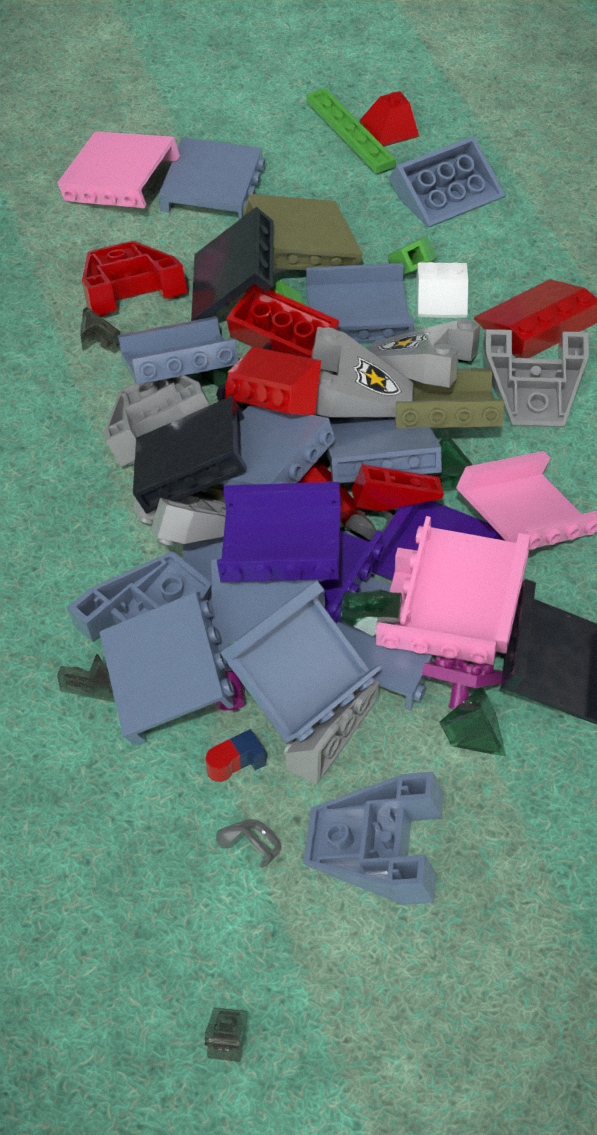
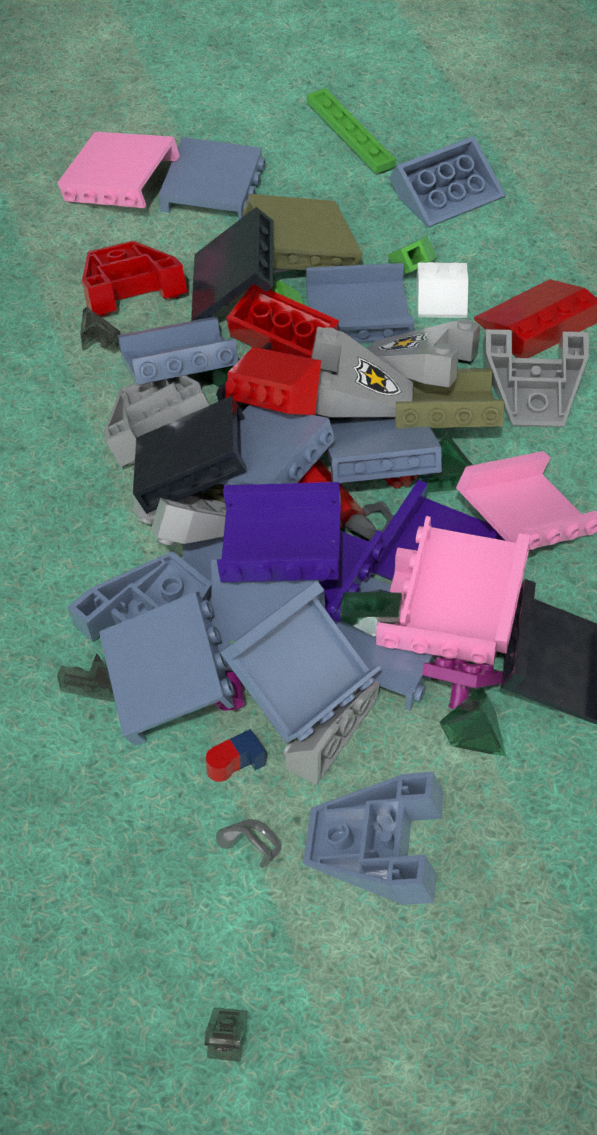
(390, 119): red slope -> none
(390, 489): red slope -> none

